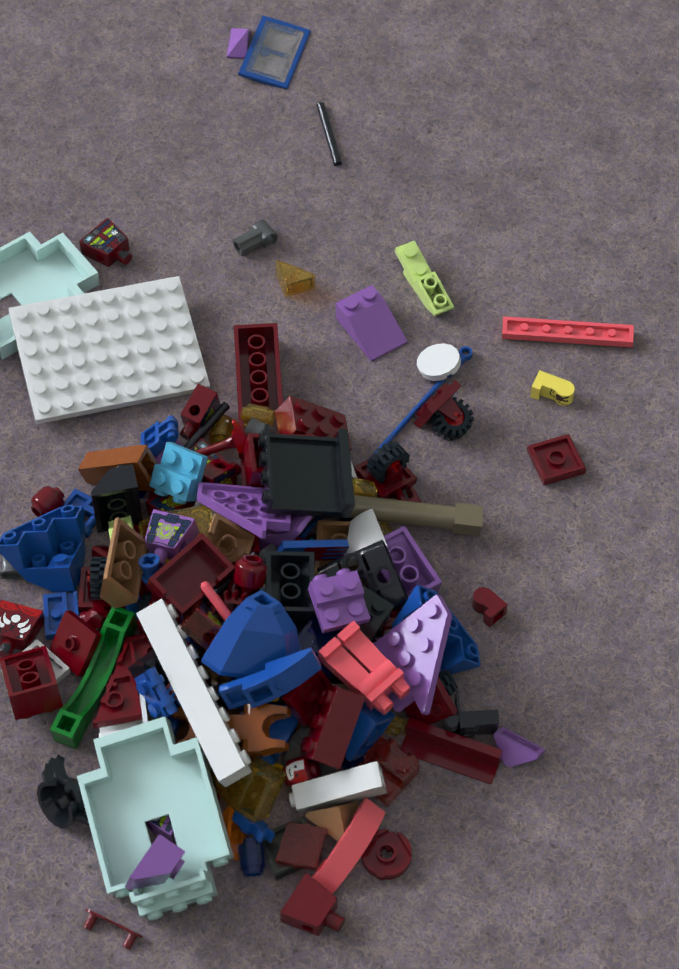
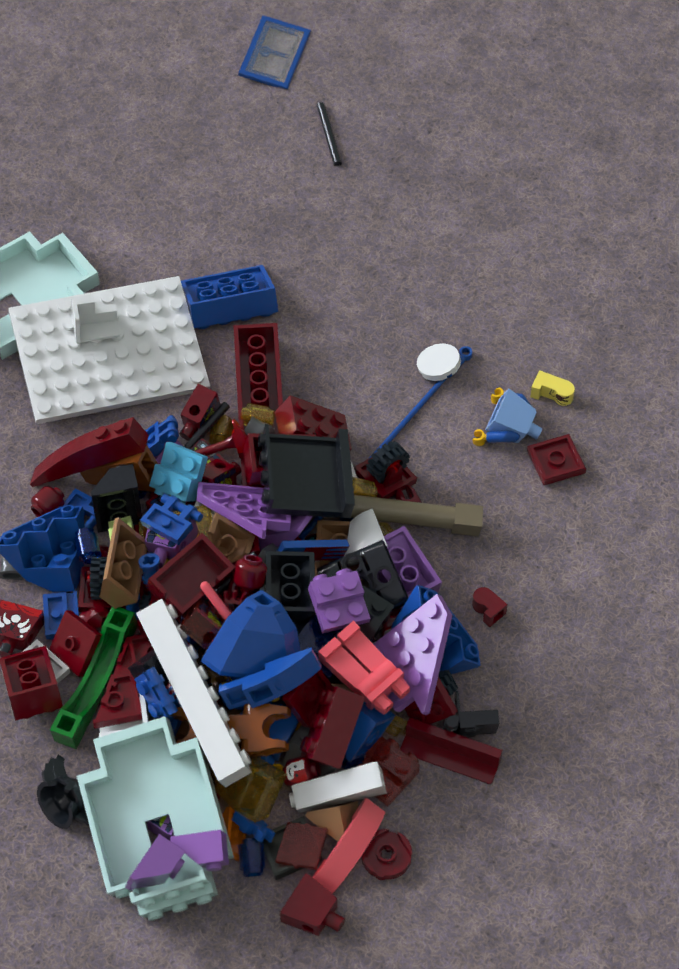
(87, 545): none -> clear blue brick
(92, 450): none -> dark red slope
(93, 321): none -> white panel
(106, 244): torso -> none
(131, 937): dark red piece -> none
(168, 524): none -> blue plate
(205, 848): none -> medium lavender slope
(230, 296): none -> blue slope
(238, 43): medium lavender slope -> none
(259, 235): dark grey piece -> none
(293, 279): clear yellow slope -> none
(370, 323): medium lavender slope -> none
(422, 279): yellowish green slope -> none
(446, 414): plate -> none
(510, 419): none -> light blue torso
(516, 748): medium lavender slope -> none
(568, 332): coral plate -> none

